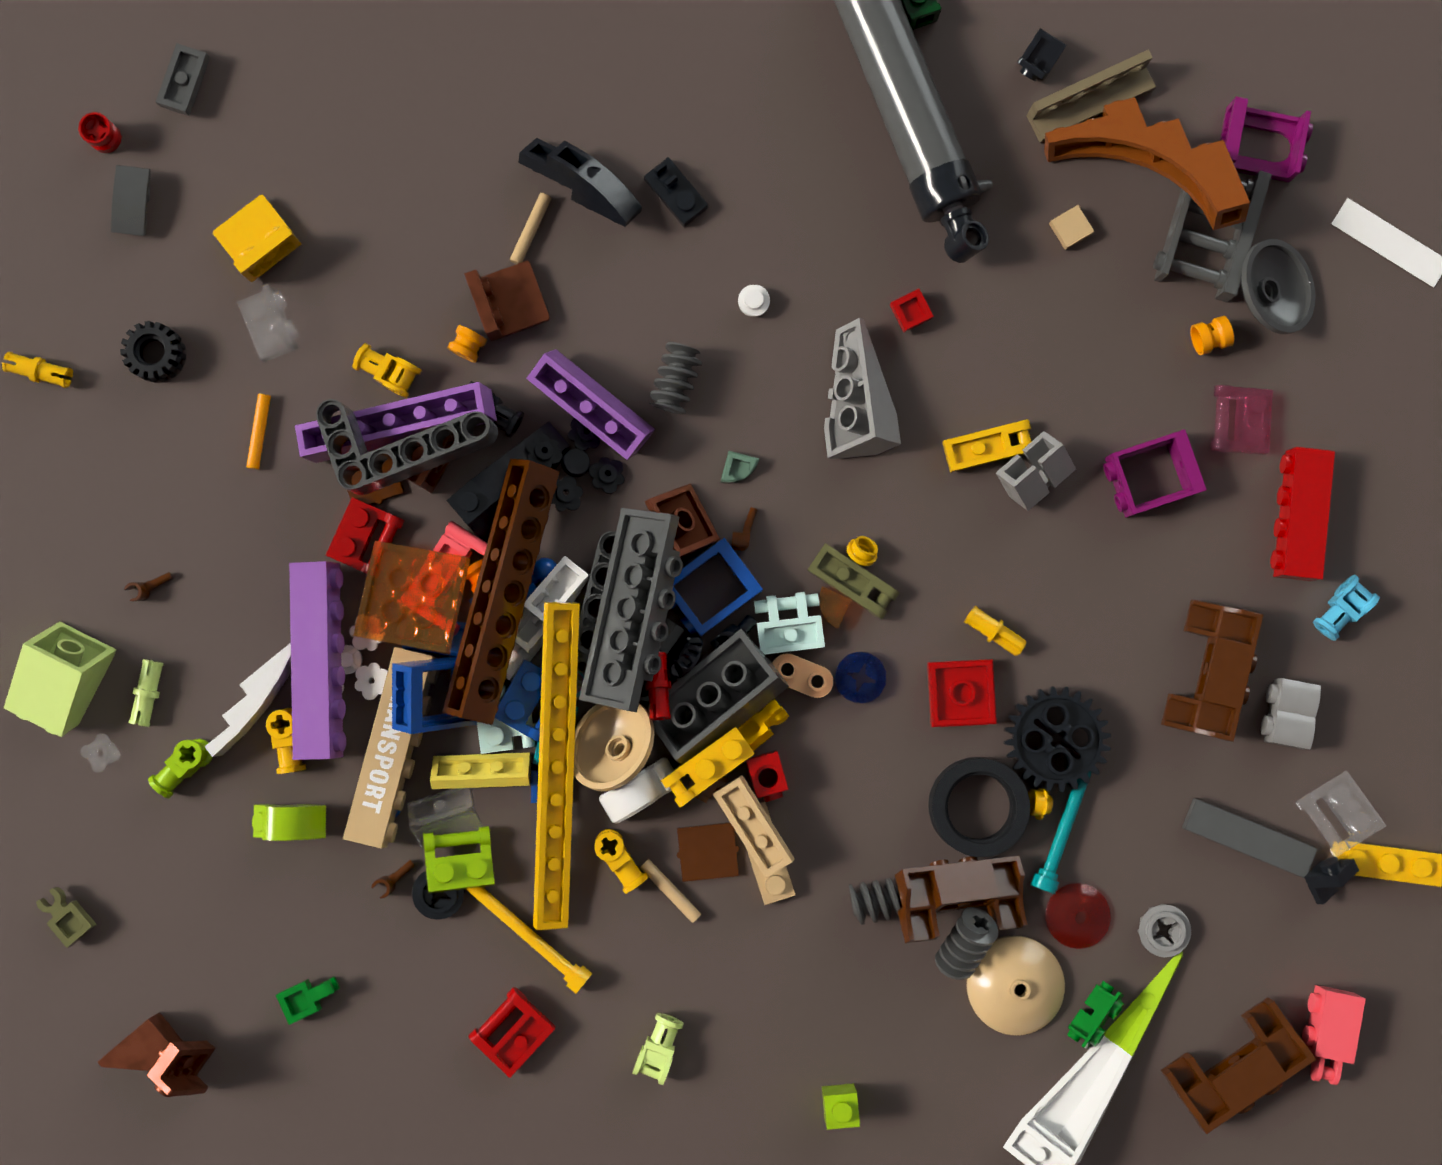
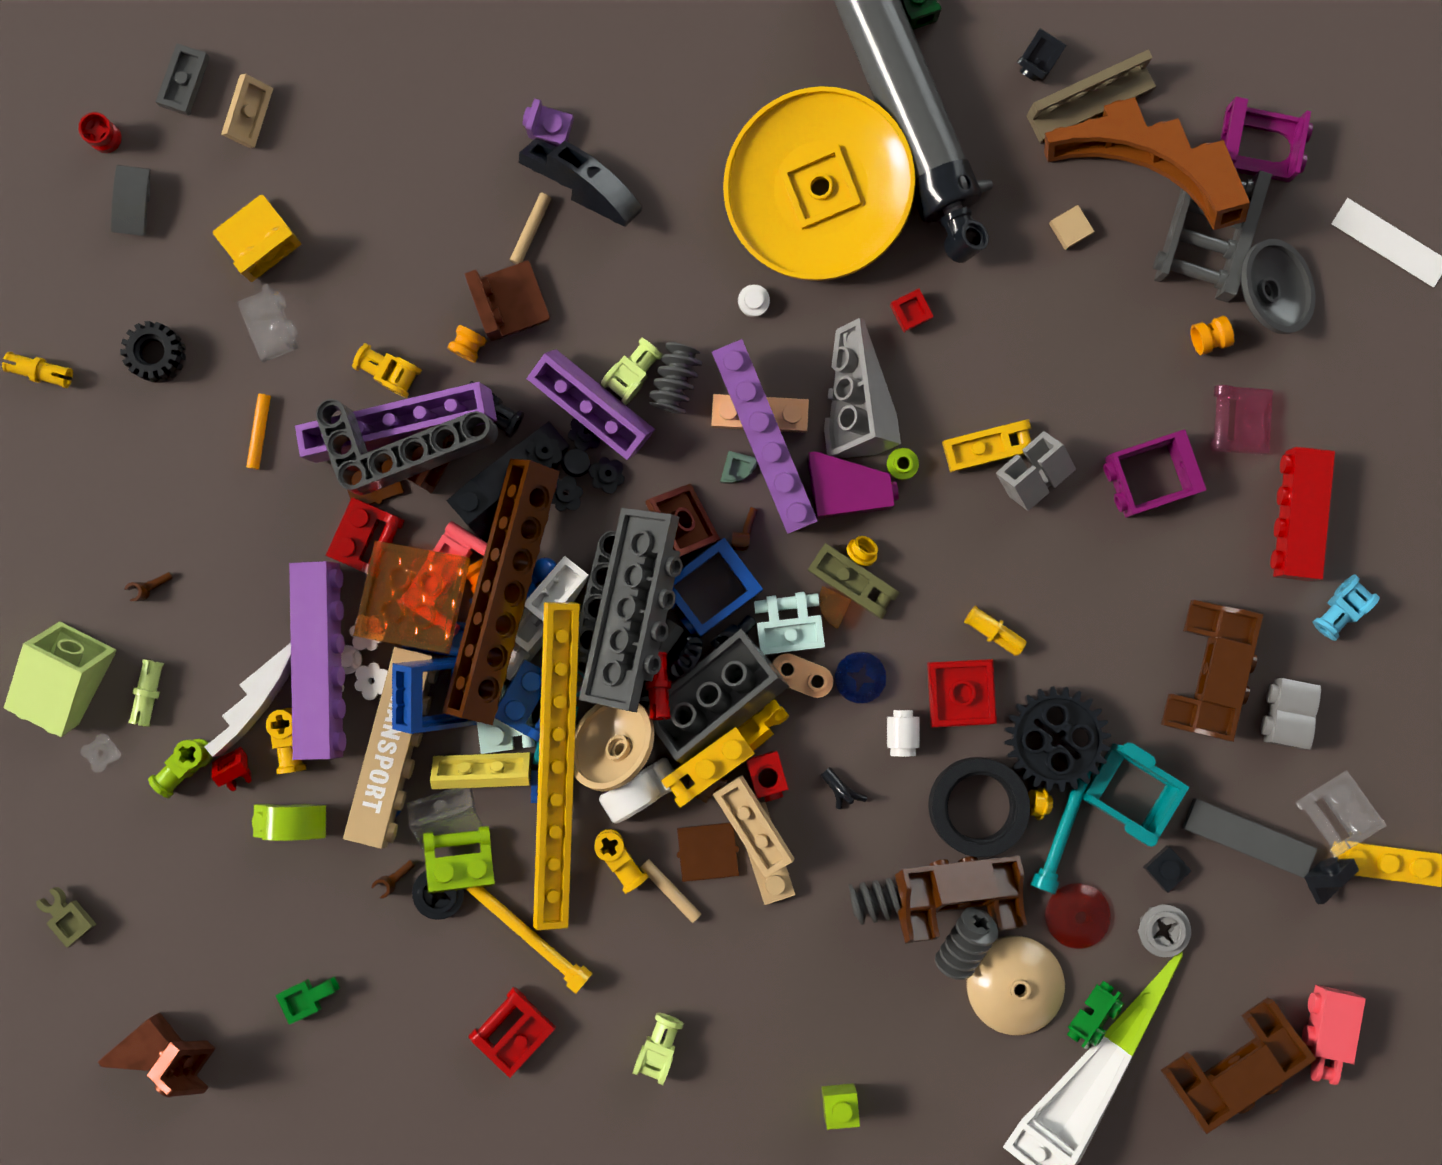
(230, 767): none -> red tile
(247, 111): none -> tan plate
(547, 123): none -> medium lavender bracket
(631, 371): none -> yellowish green connector
(676, 192): black plate -> none
(764, 436): none -> medium lavender brick
(789, 413): none -> light nougat plate
(812, 138): none -> yellow dish
(840, 789): none -> black bar
(847, 487): none -> magenta slope
(898, 473): none -> lime plate
(903, 733): none -> white brick
(1162, 809): none -> teal piece
(1167, 869): none -> black plate

